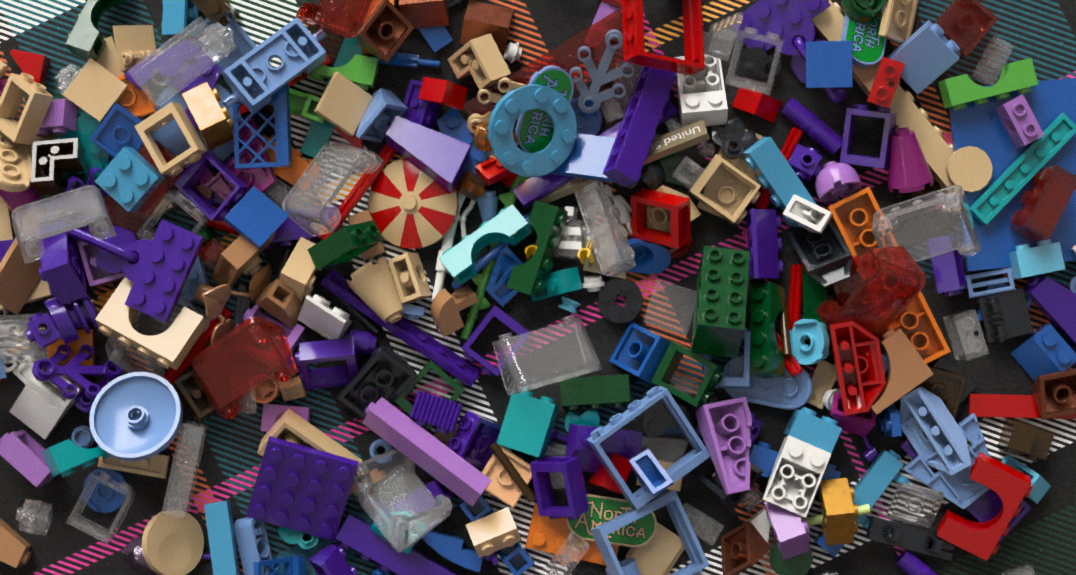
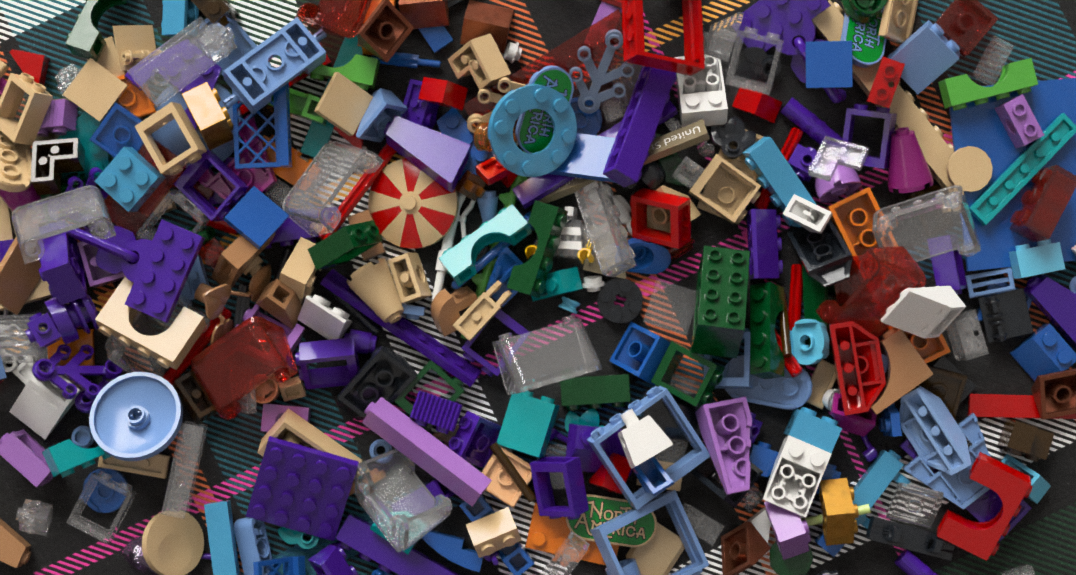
(481, 312): none -> tan hinge
(641, 438): none -> white torso
(834, 153): none -> clear plate
(924, 310): none -> white slope

